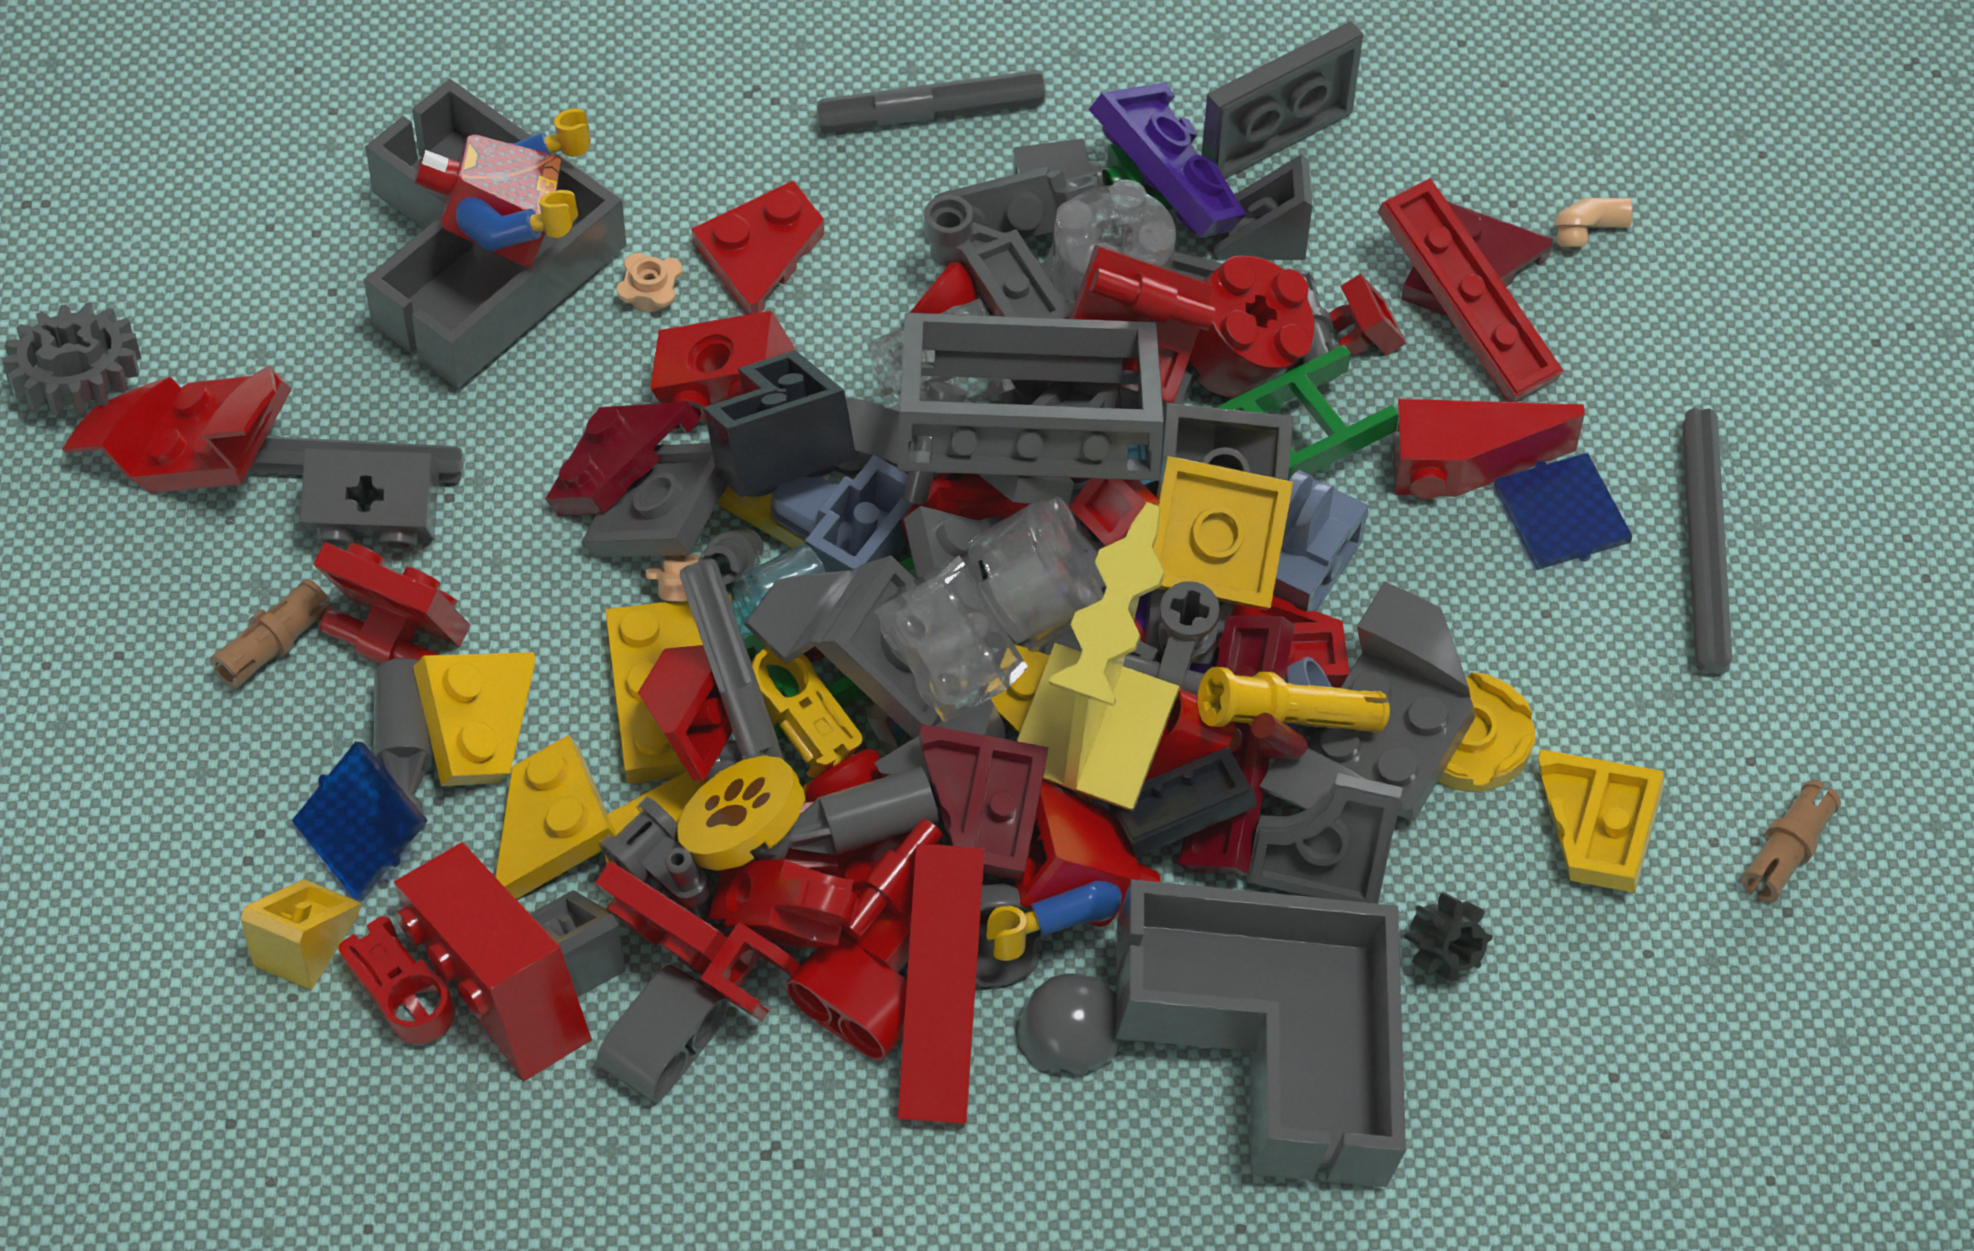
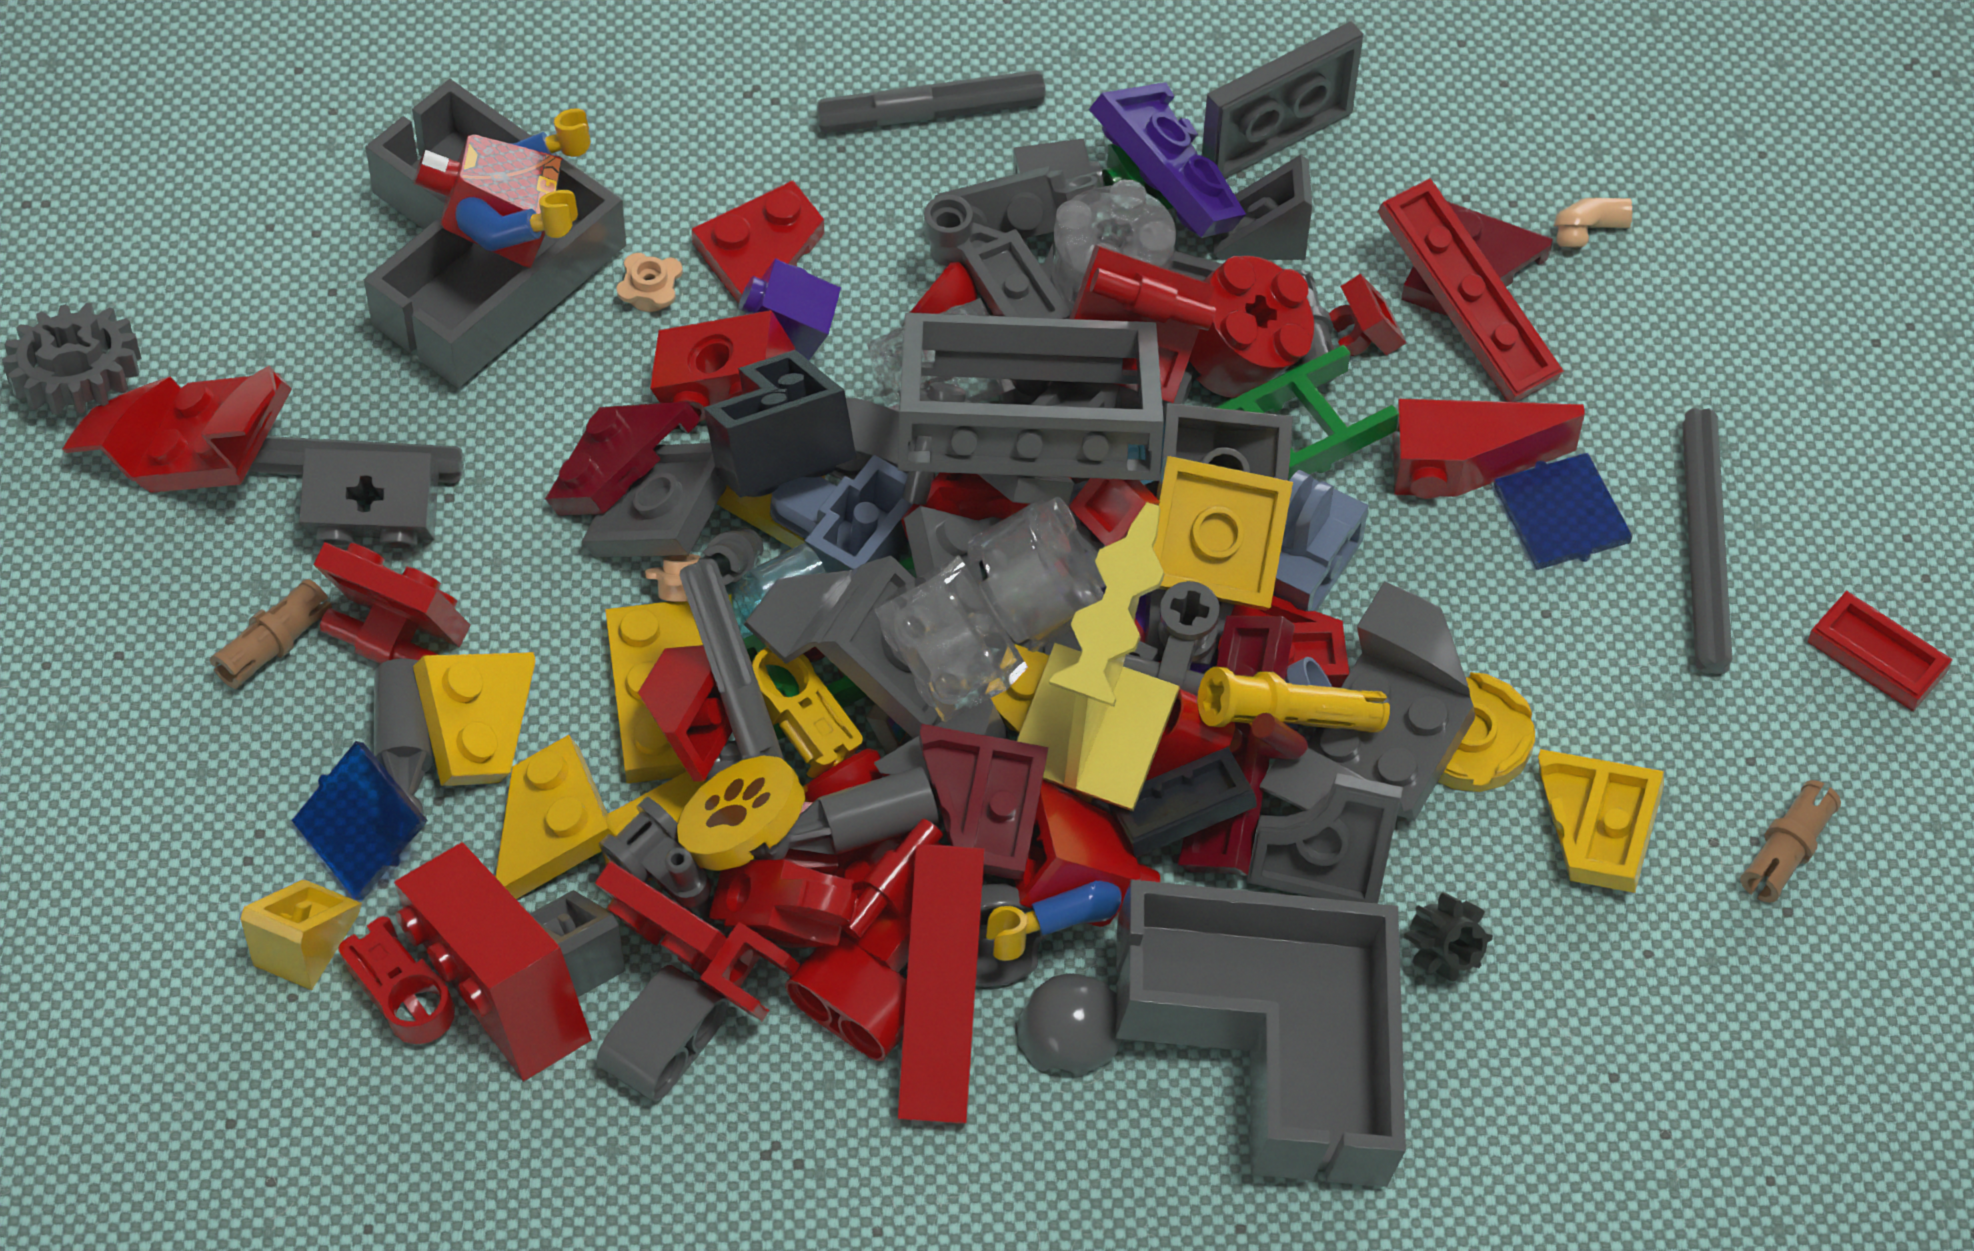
(797, 300): none -> dark purple brick
(1879, 650): none -> red tile

